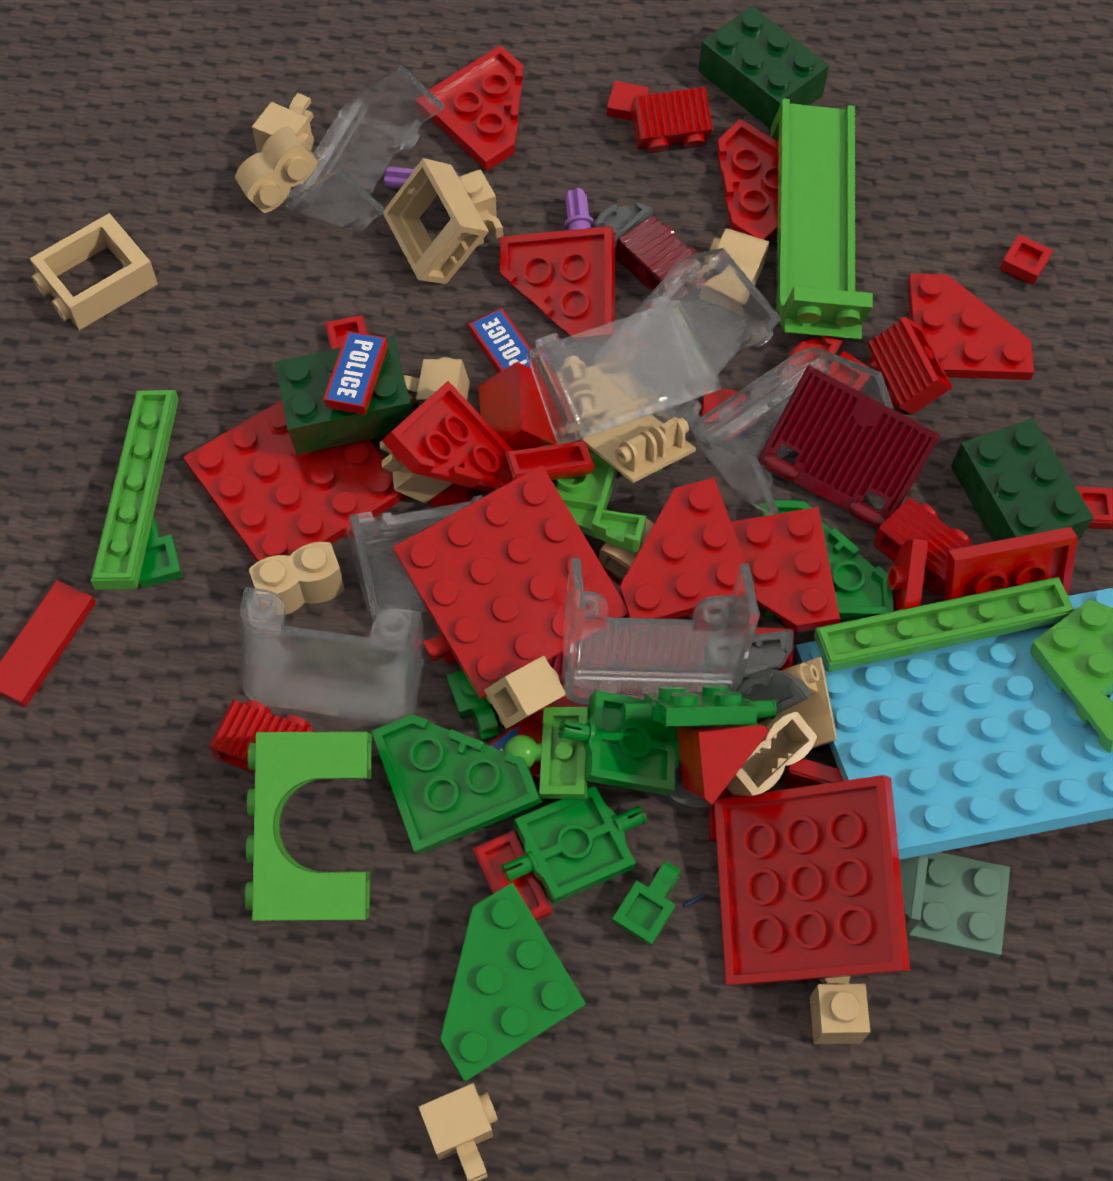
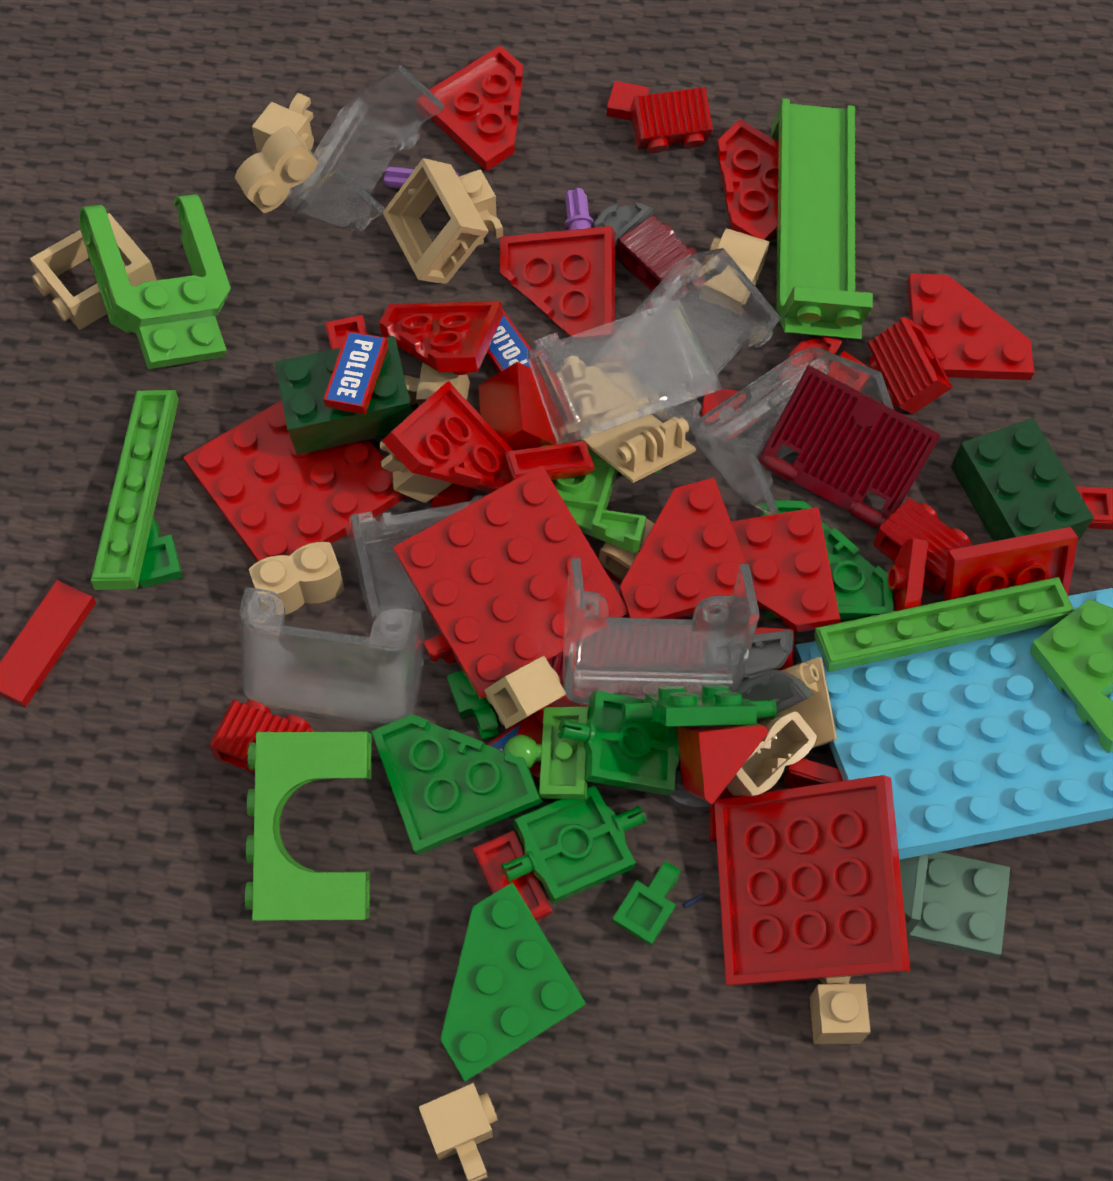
(171, 315): none -> bright green plate
(444, 334): none -> red plate
(761, 65): dark green brick -> none
(1026, 259): red plate -> none

